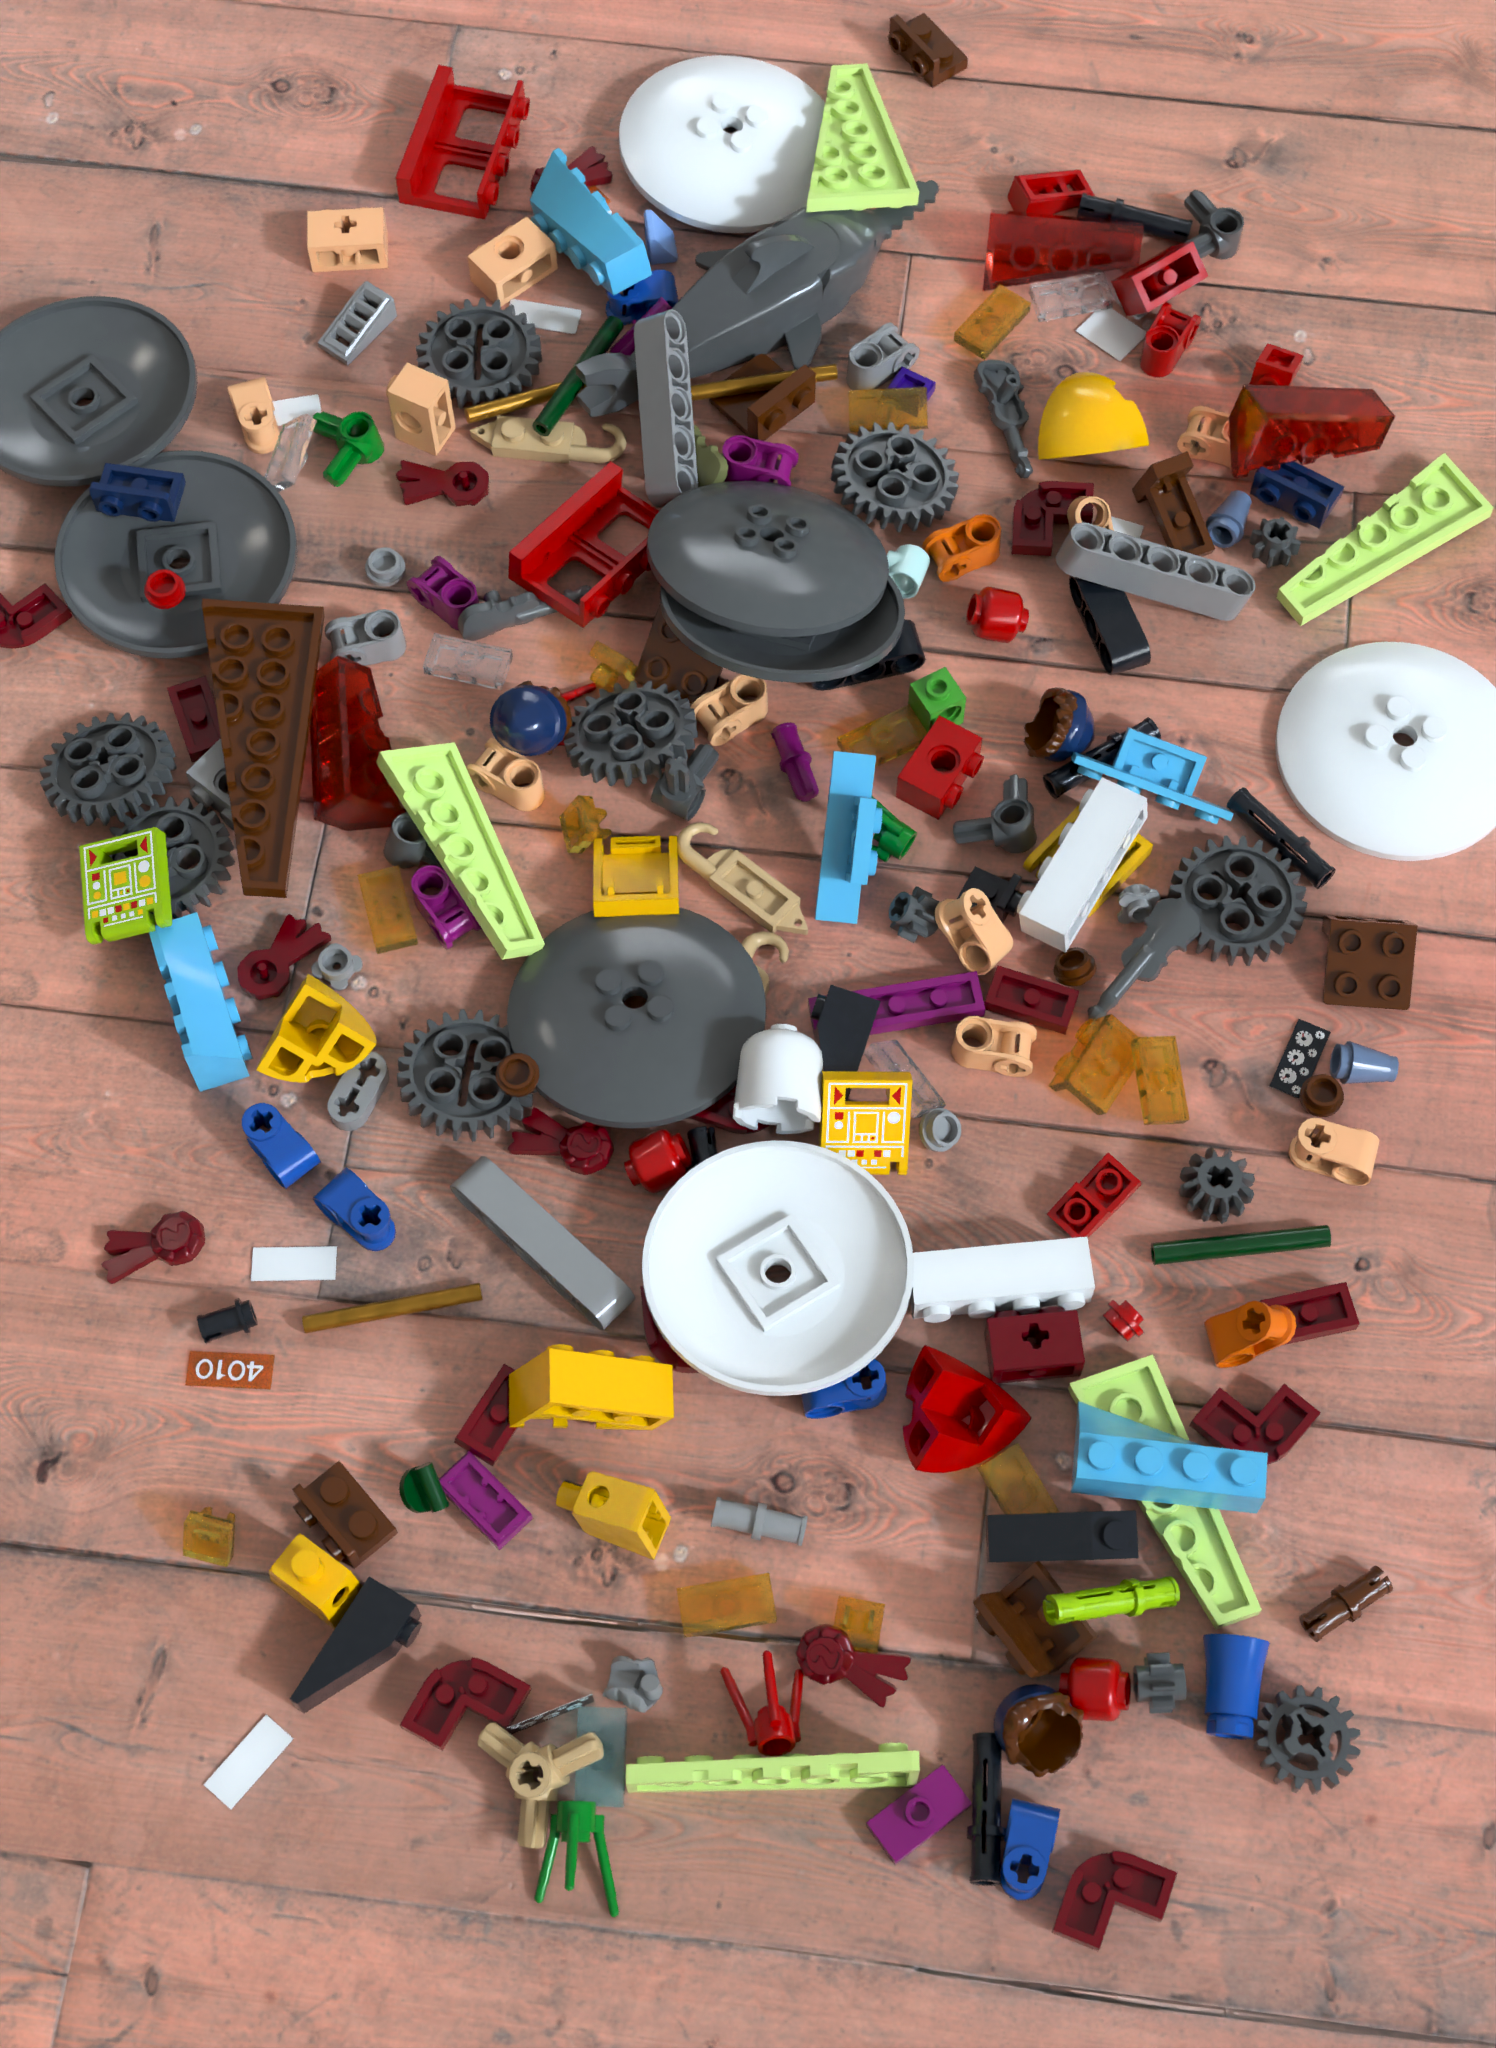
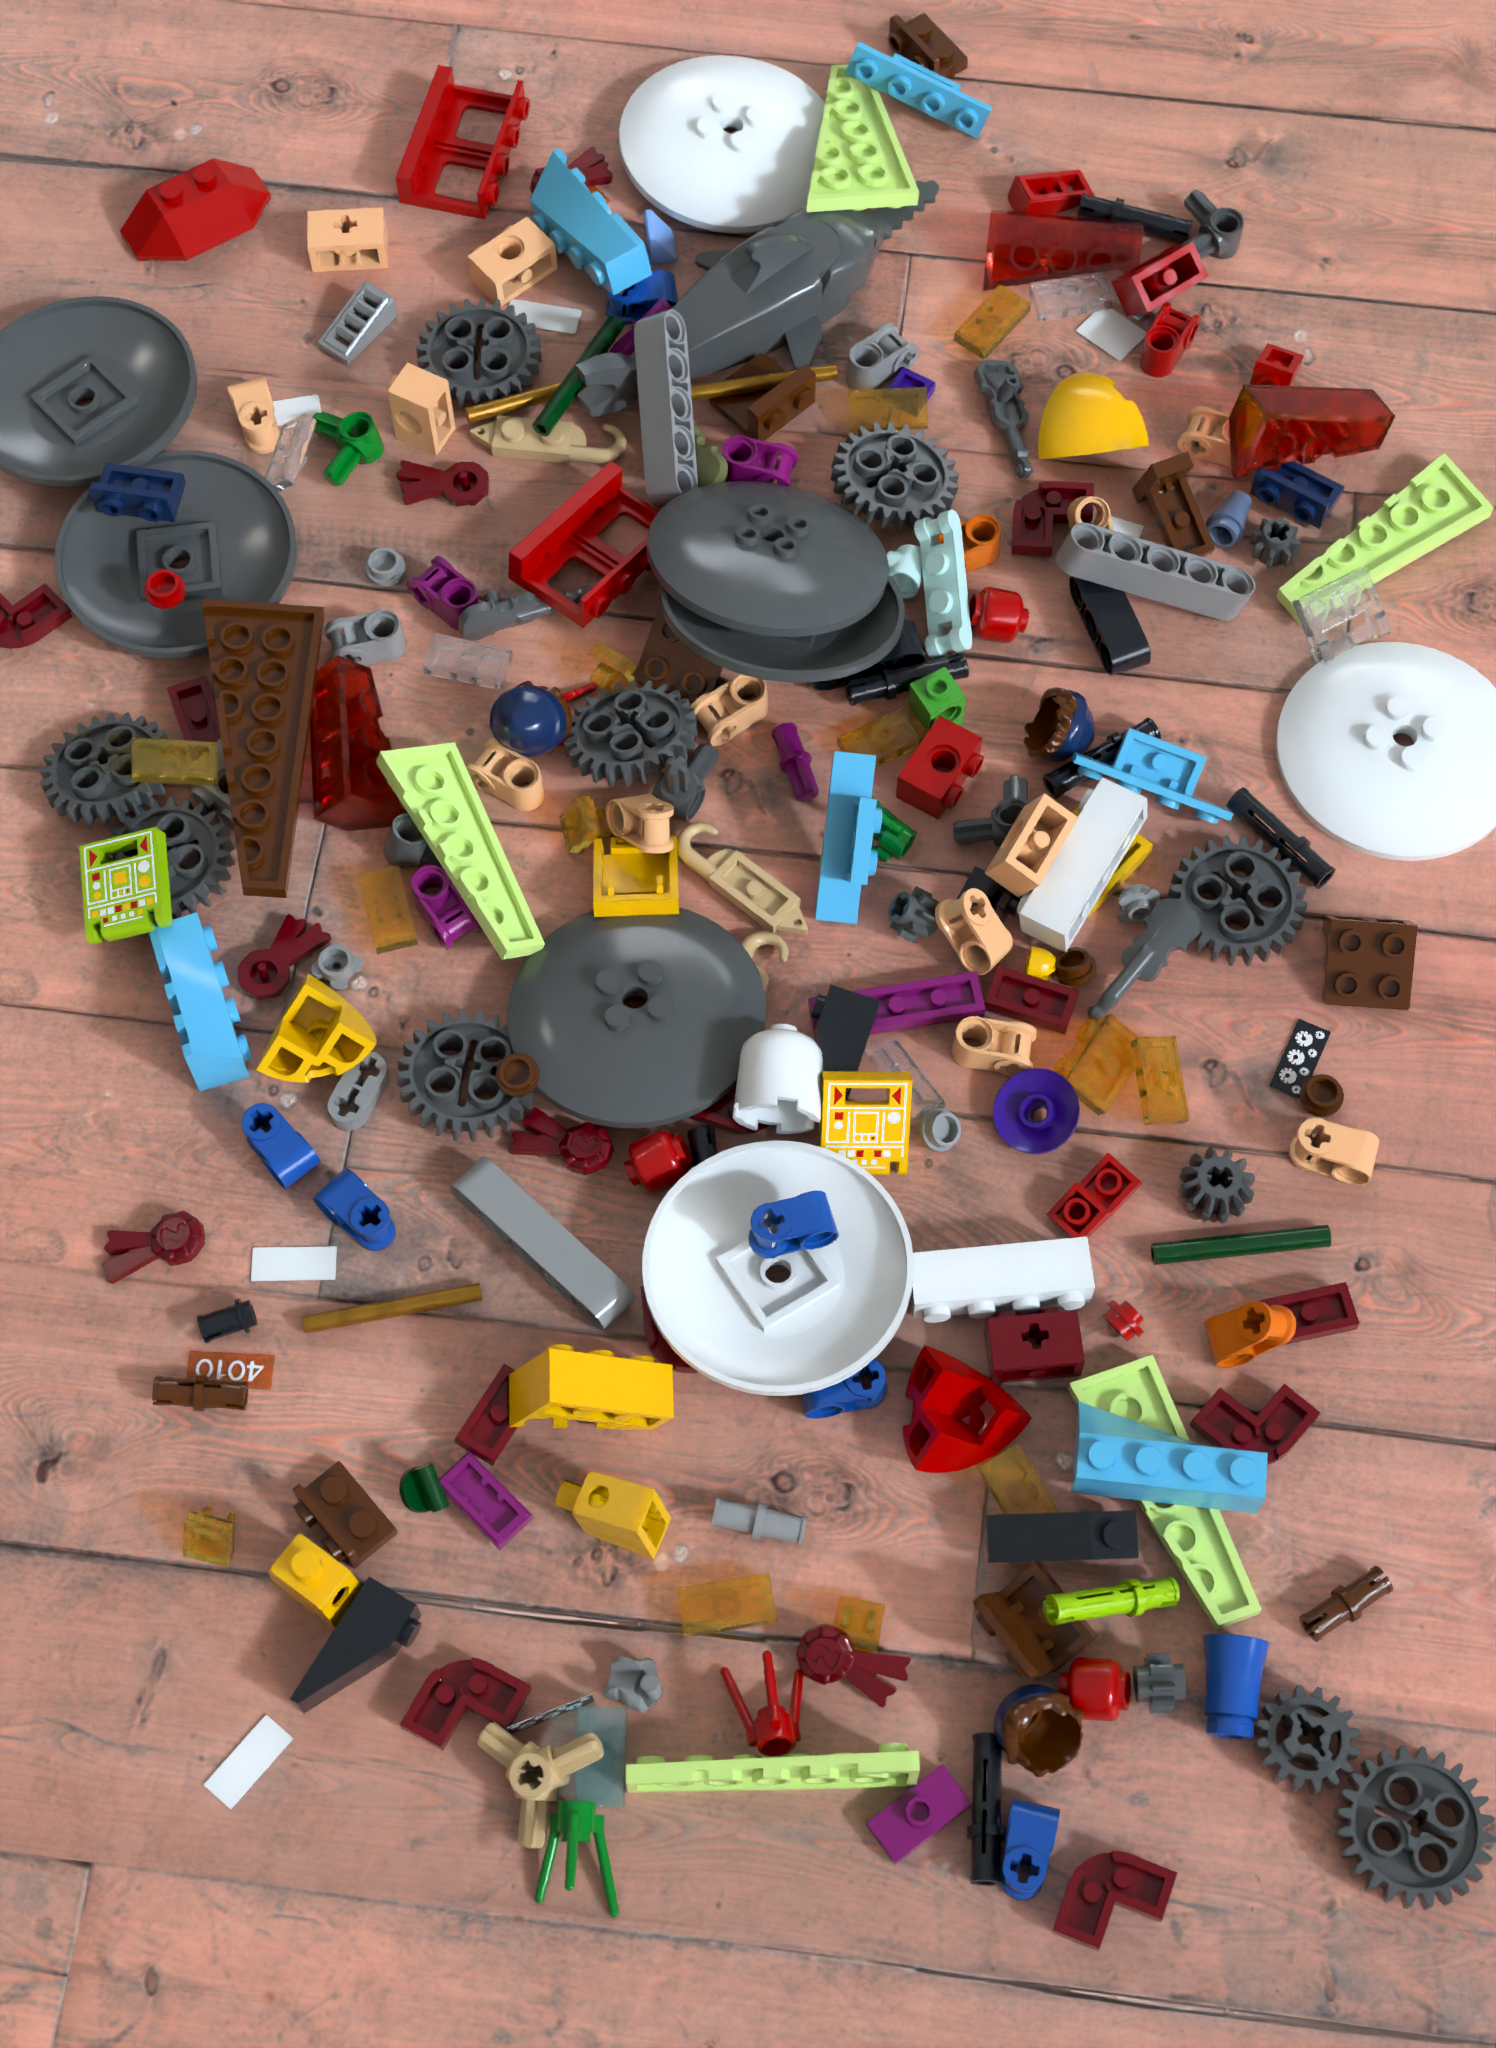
(174, 761): none -> clear yellow plate
(195, 211): none -> red wedge
(200, 1393): none -> reddish brown pin
(642, 822): none -> light nougat piece
(795, 1225): none -> blue piece
(892, 682): none -> black pin
(918, 88): none -> medium azure bracket
(944, 584): none -> light aqua plate
(1025, 1095): none -> dark purple dish
(1031, 845): none -> light nougat brick
(1040, 963): none -> yellow hinge
(1336, 604): none -> clear plate
(1362, 1064): sand blue cone -> none
(1400, 1868): none -> dark grey gear

